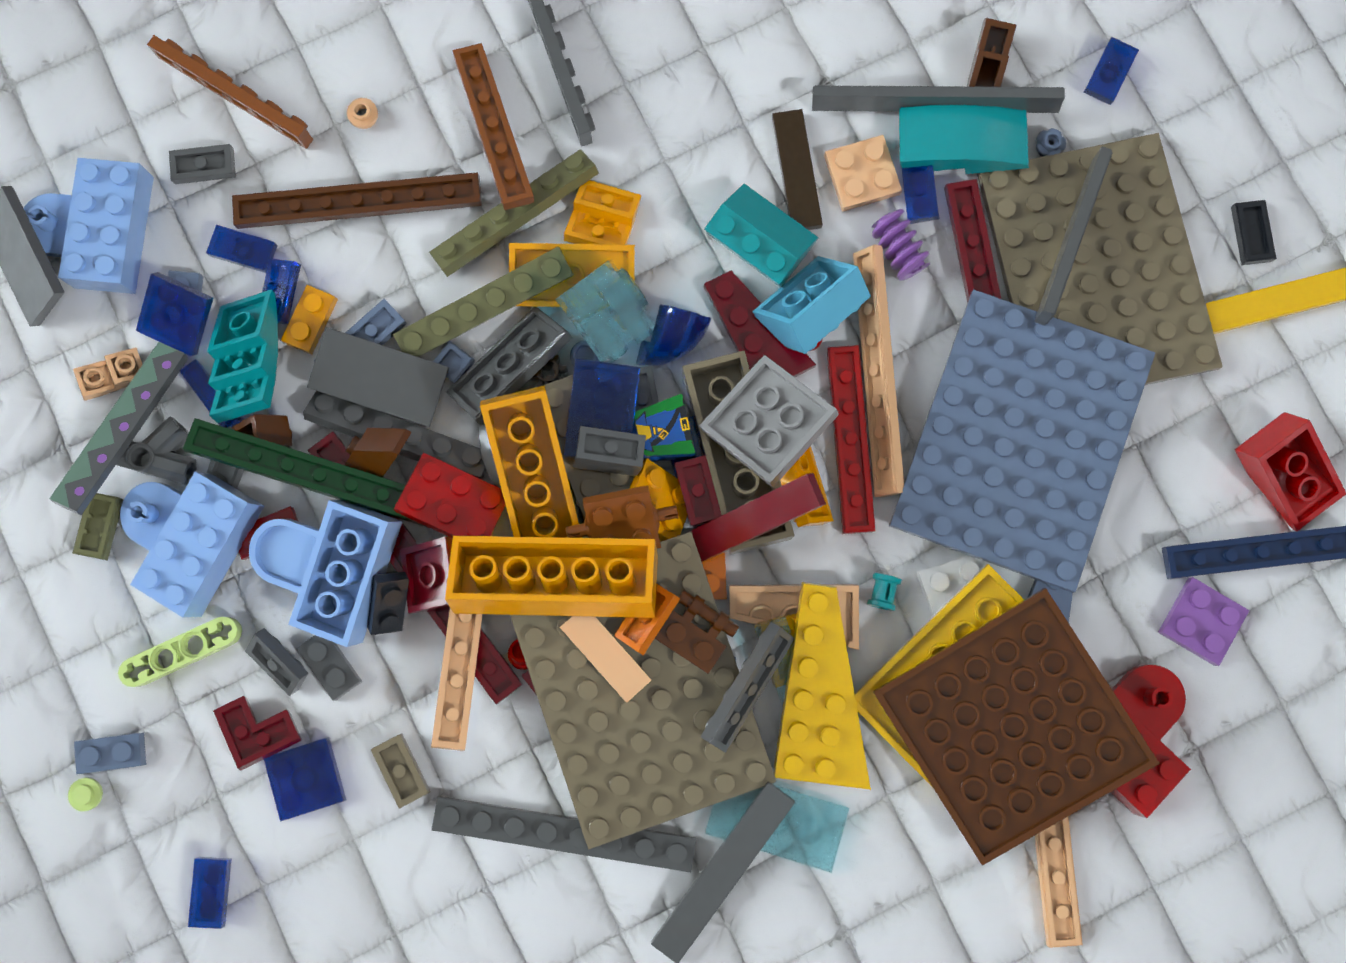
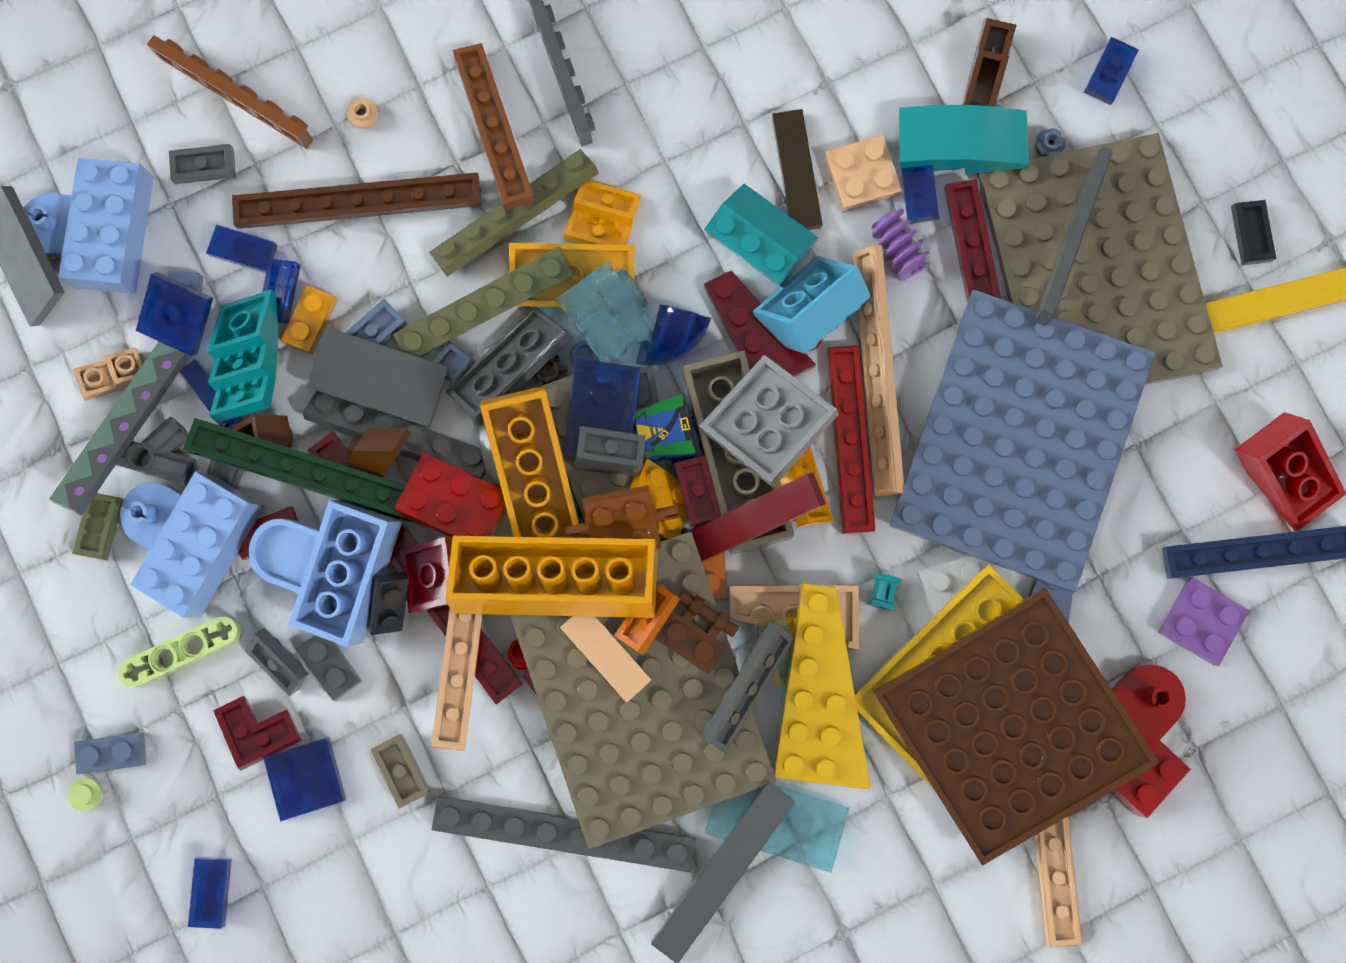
(894, 97): dark grey tile -> none

